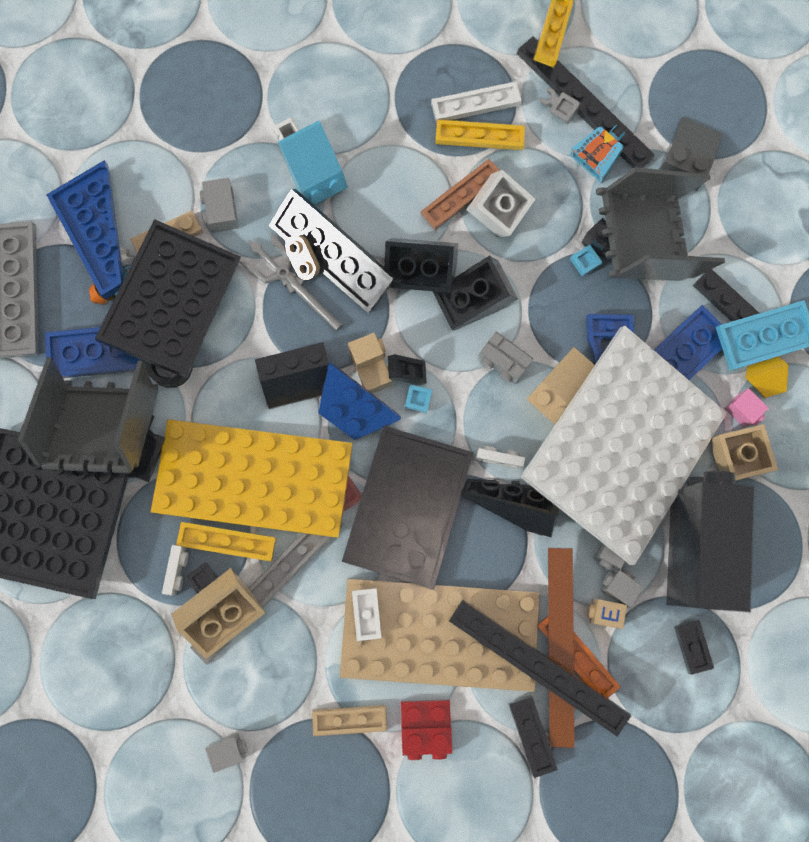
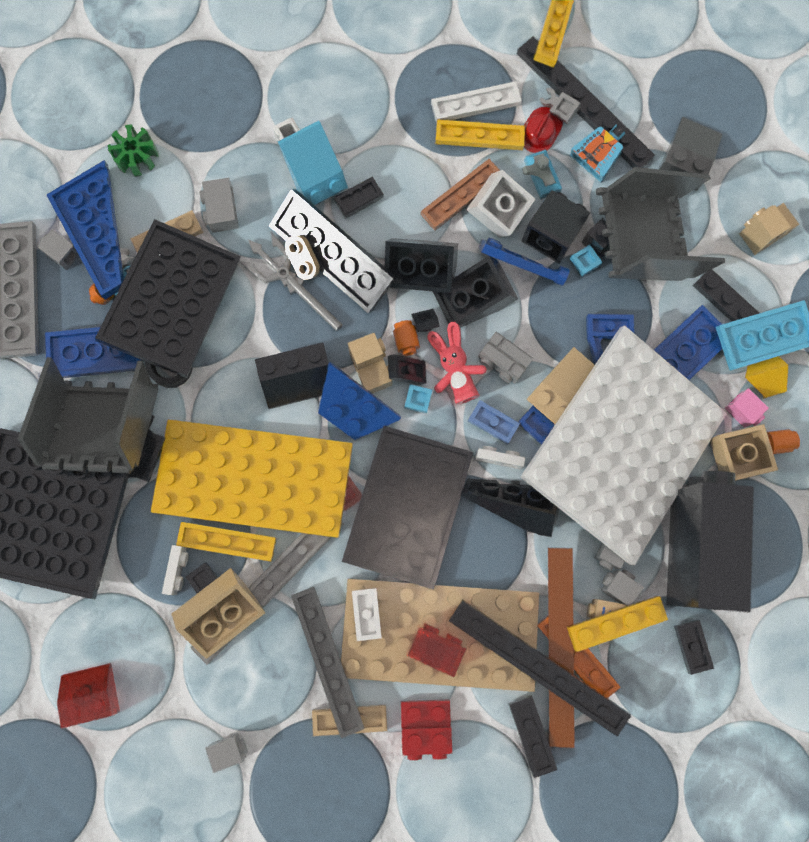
(58, 249): none -> light grey brick
(87, 696): none -> clear red slope
(133, 150): none -> green gear
(327, 662): none -> dark grey plate
(358, 197): none -> black plate
(406, 338): none -> orange brick
(425, 320): none -> black plate
(436, 650): none -> clear red brick
(453, 361): none -> coral animal
(493, 422): none -> medium blue plate
(495, 249): none -> blue plate
(536, 424): none -> blue plate
(541, 130): none -> red piece
(542, 173): none -> piece
(555, 226): none -> black slope
(617, 623): none -> yellow plate
(768, 227): none -> tan brick
(783, 441): none -> orange brick

